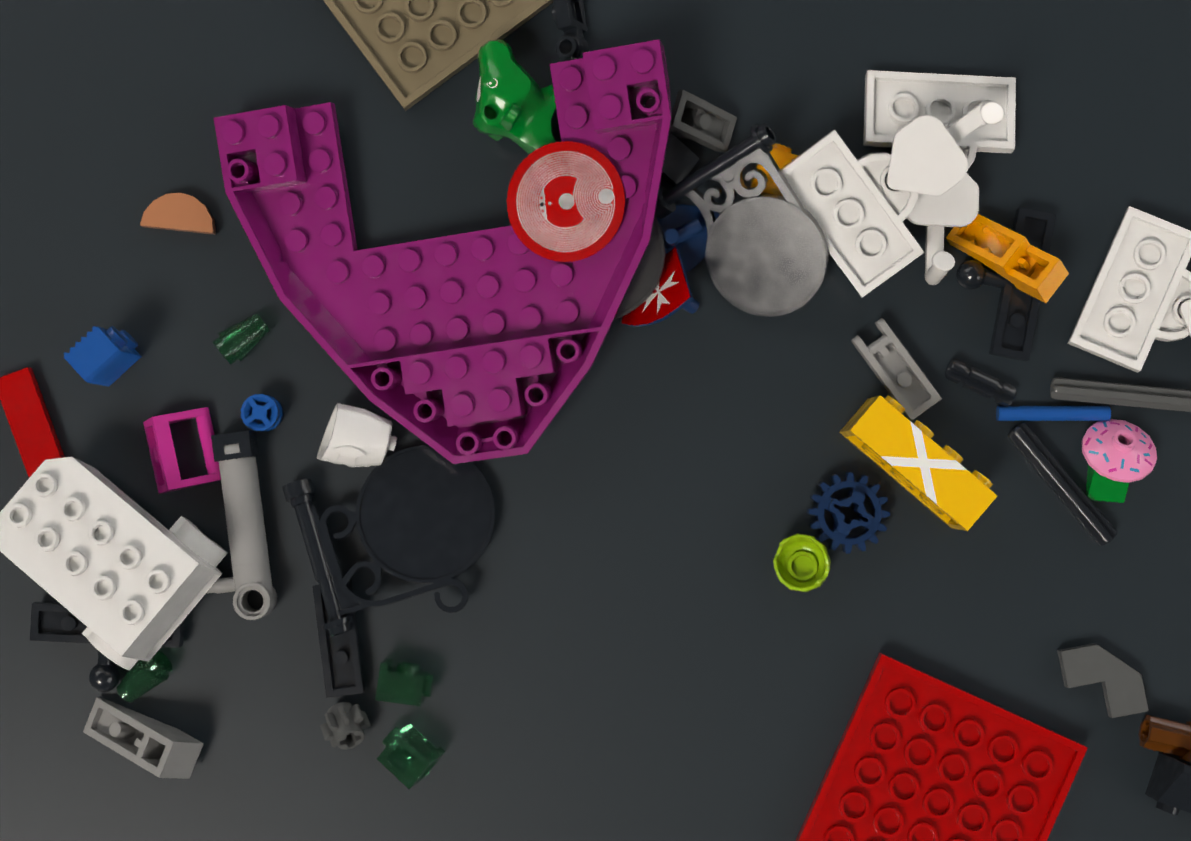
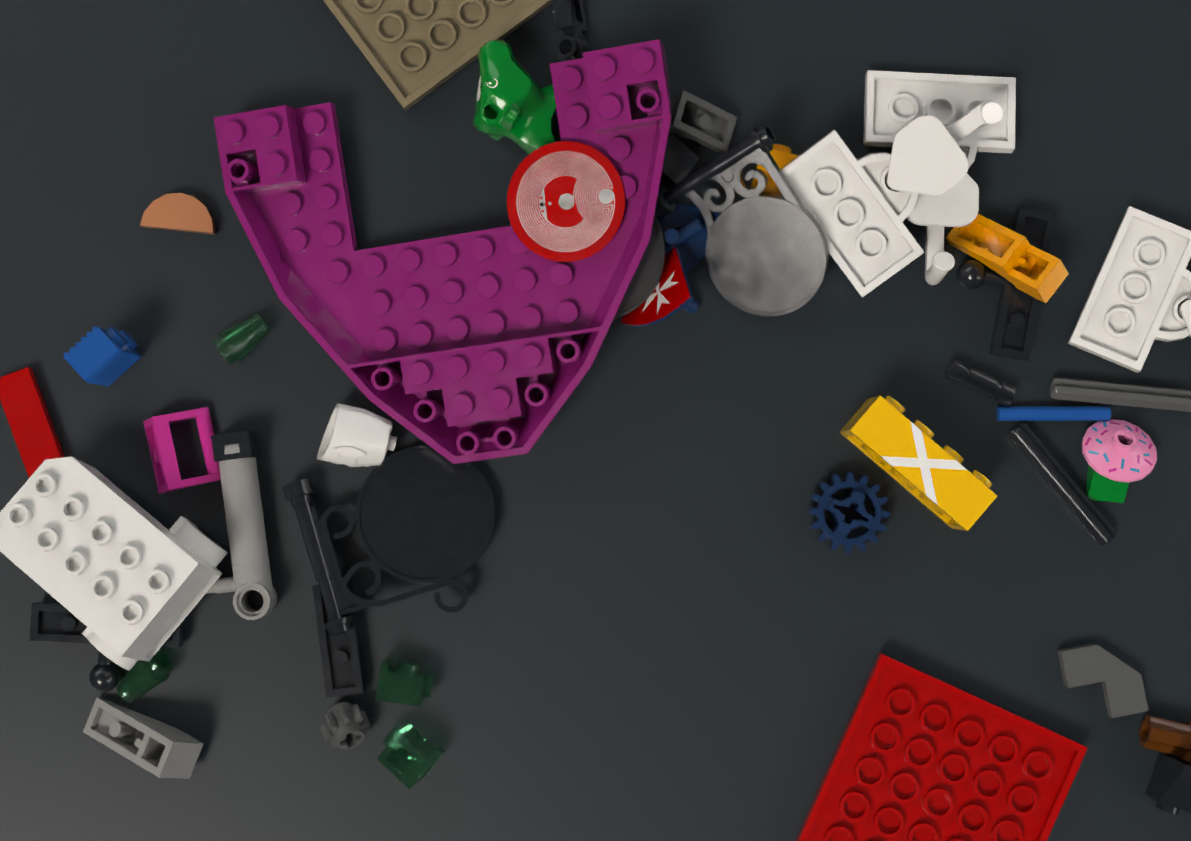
(257, 408): blue wheel -> none
(801, 562): lime hair -> none
(898, 371): light grey hinge -> none

